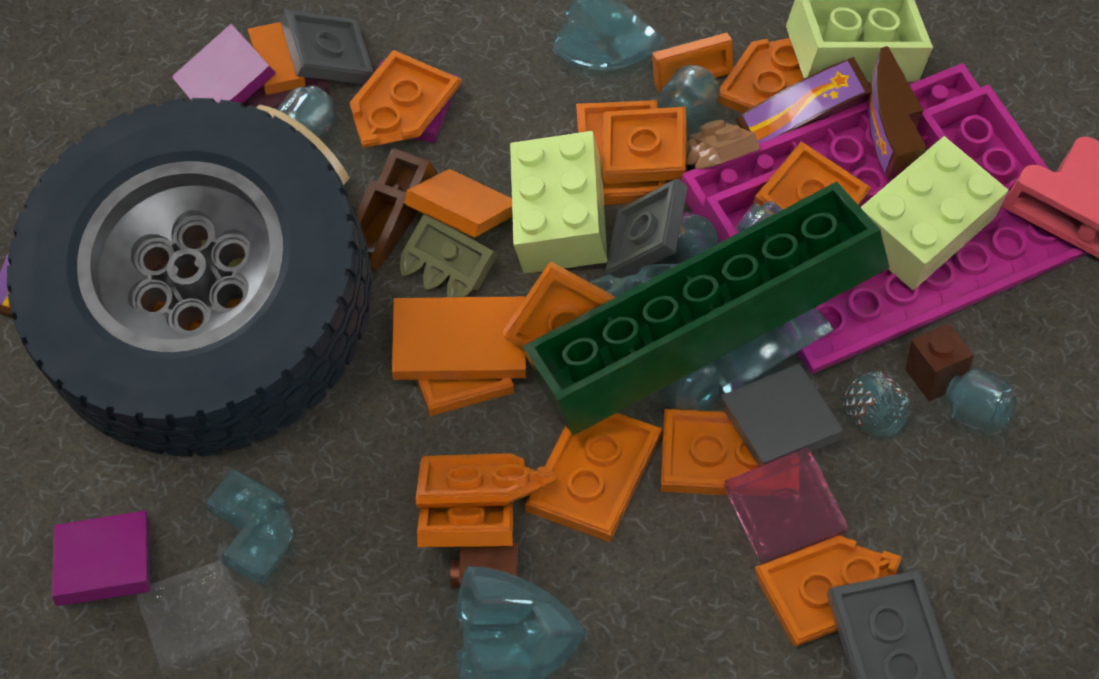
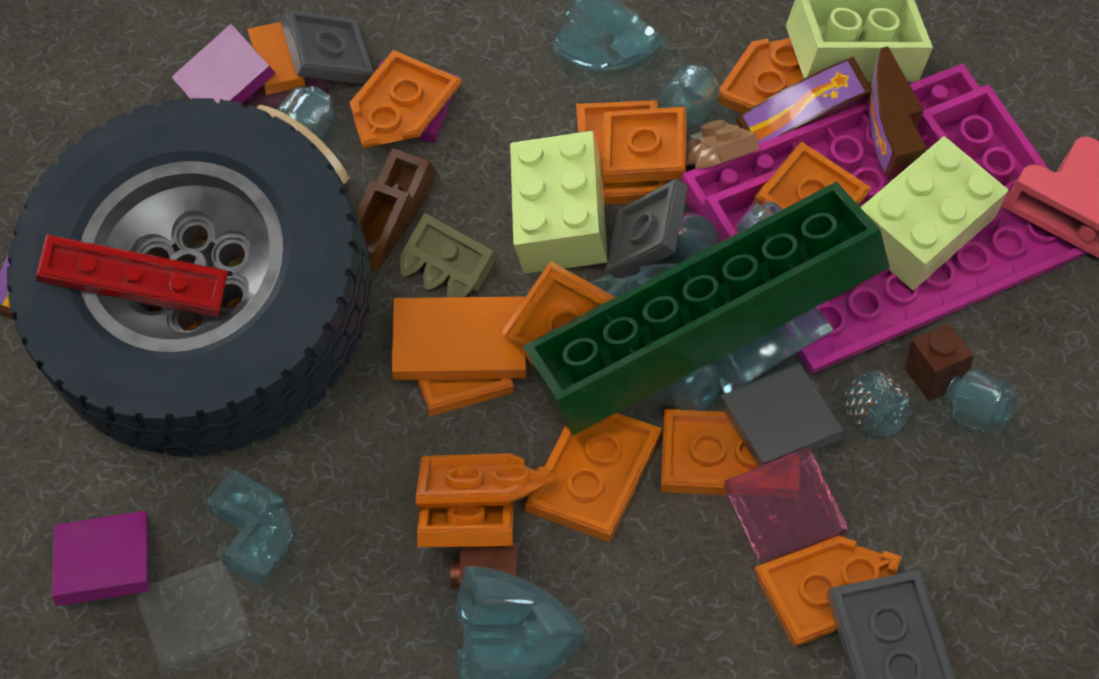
(131, 276): none -> red tile
(460, 203): orange tile -> none
(710, 53): orange tile -> none

